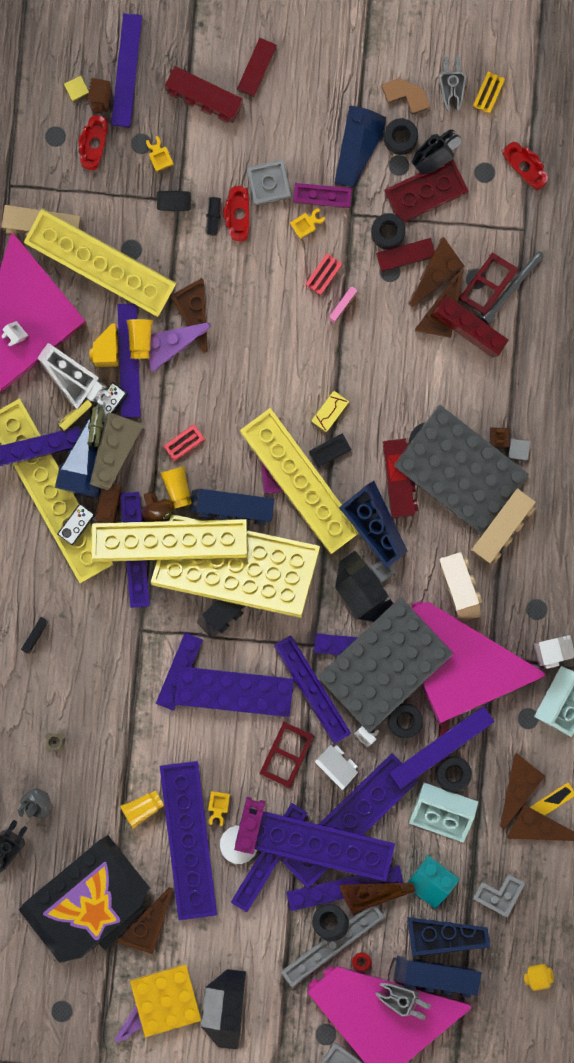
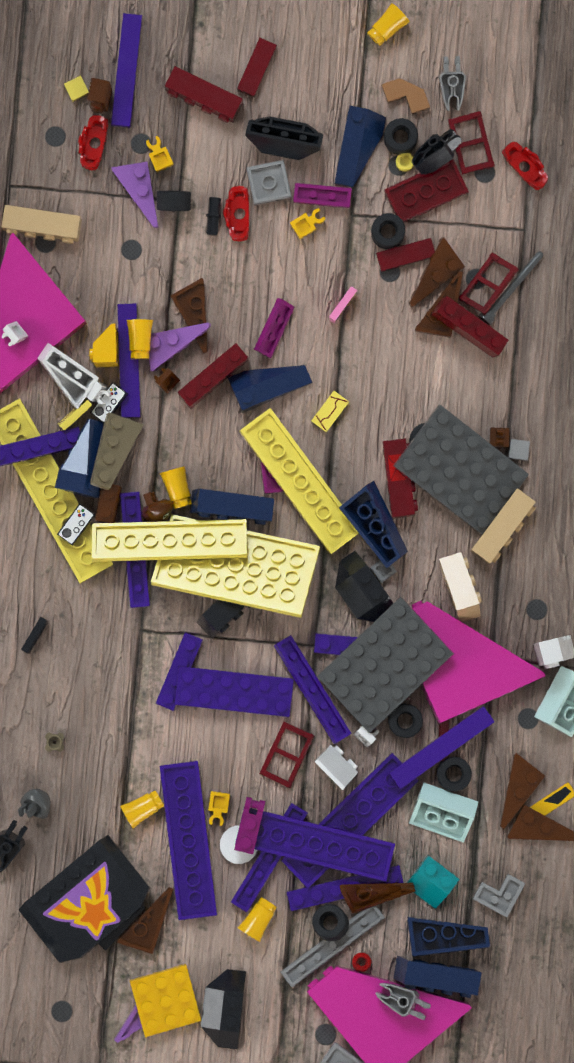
(95, 426): olive pin -> none
(99, 262): light yellow plate -> none
(137, 183): none -> medium lavender wing
(167, 380): none -> reddish brown tile
(189, 448): coral tile -> none
(213, 376): none -> dark red brick
(258, 919): none -> yellow plant
(264, 385): none -> dark blue wedge
(274, 328): none -> magenta plate
(284, 137): none -> black wedge
(317, 270): coral tile -> none
(330, 450): black tile -> none
(388, 24): none -> yellow plant
(403, 162): none -> light yellow tile
(476, 115): none -> dark red window
(494, 78): yellow tile -> none
(539, 977): yellow head -> none

